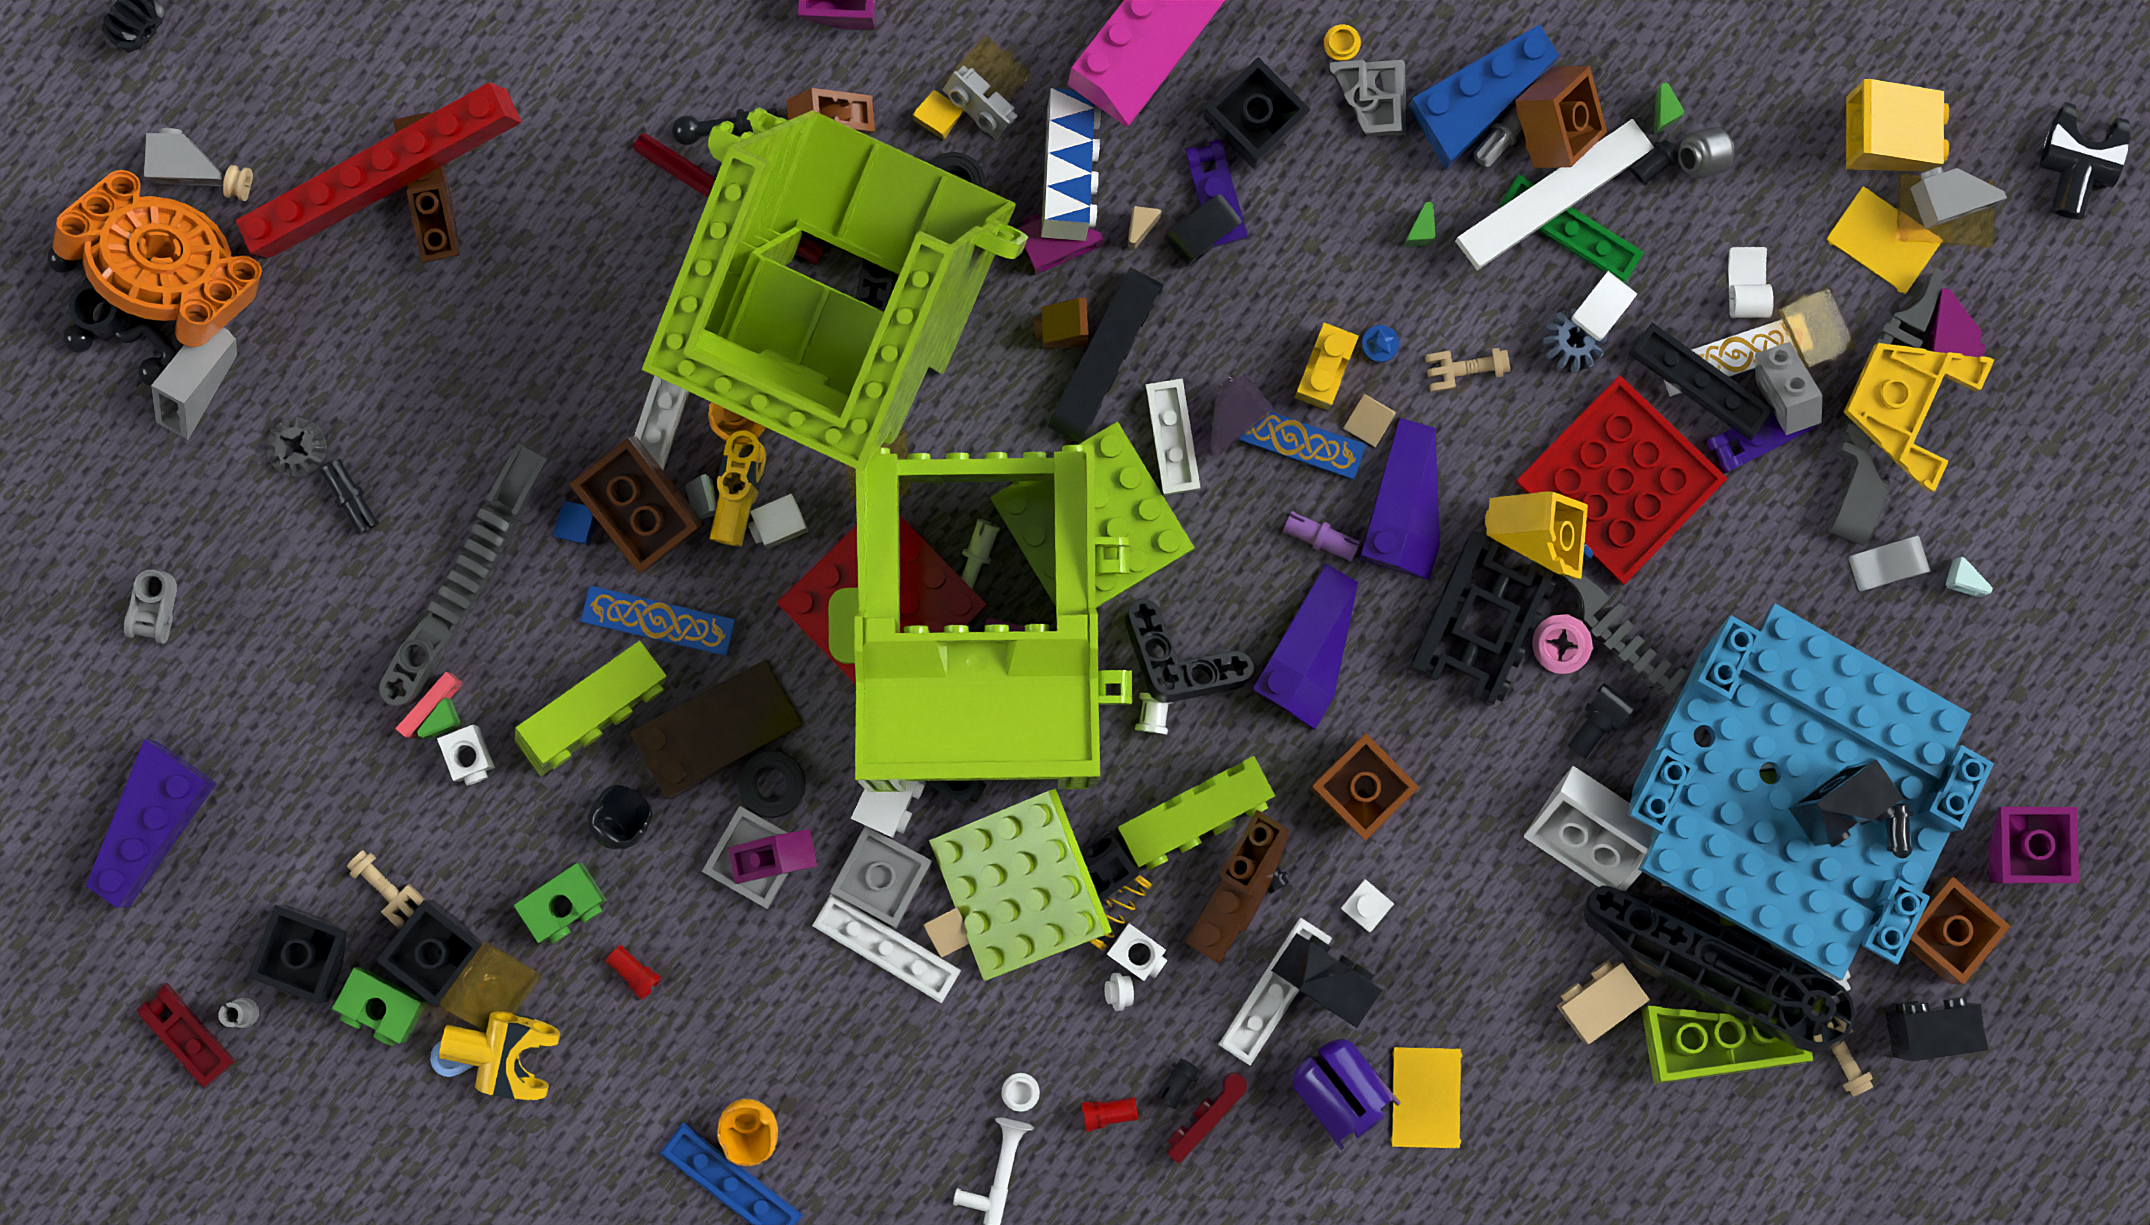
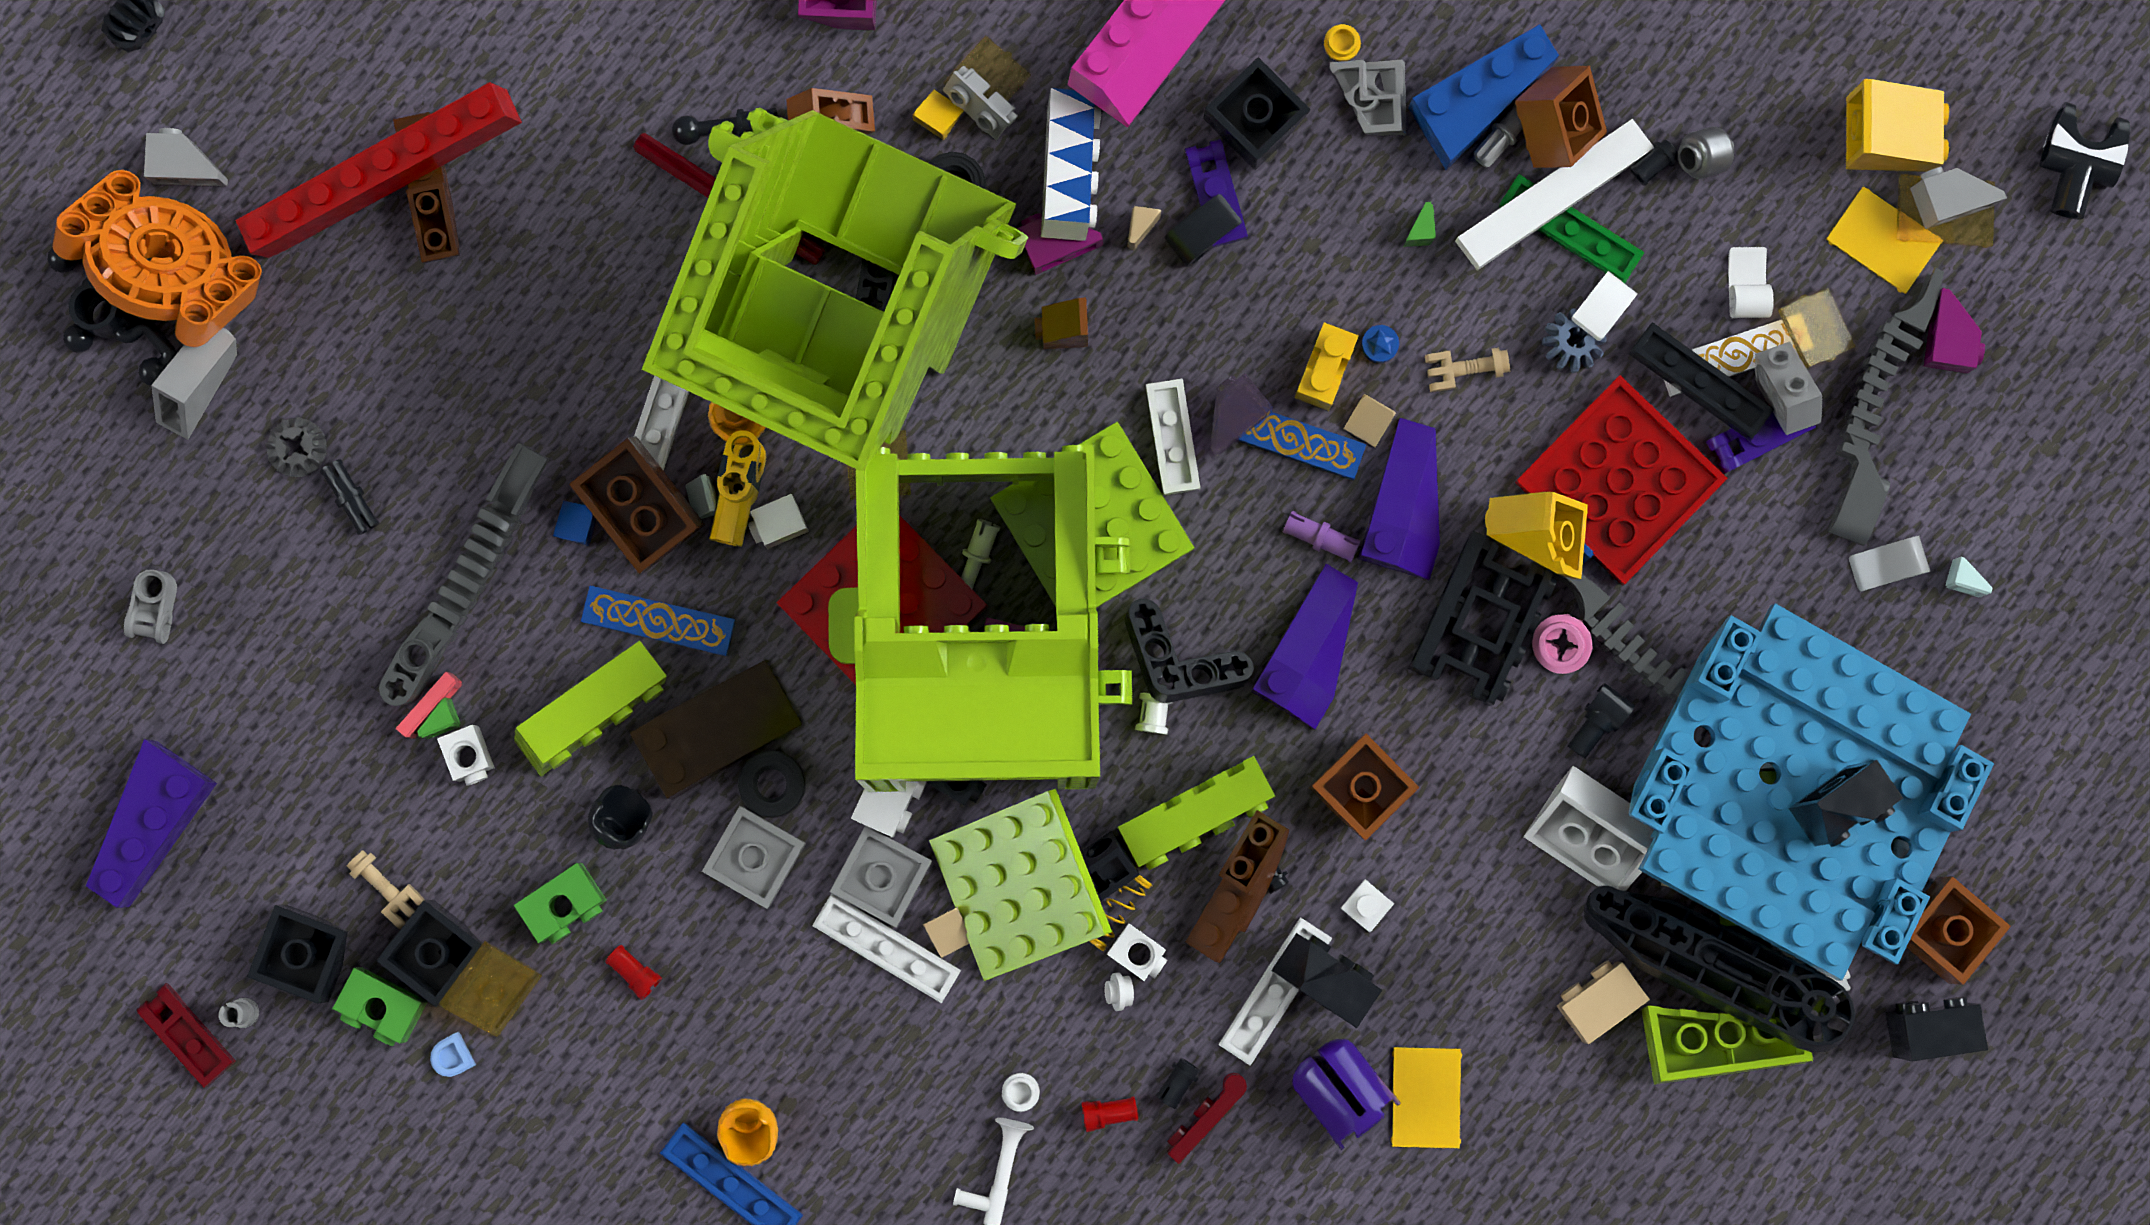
(237, 182): tan bush -> none
(498, 1053): yellow connector -> none
(772, 856): magenta slope -> none
(1105, 355): black beam -> none
(1667, 108): bright green slope -> none
(1857, 1081): tan hinge -> none
(1896, 396): yellow wing -> none
(1899, 829): black pin -> none
(2034, 845): magenta slope -> none

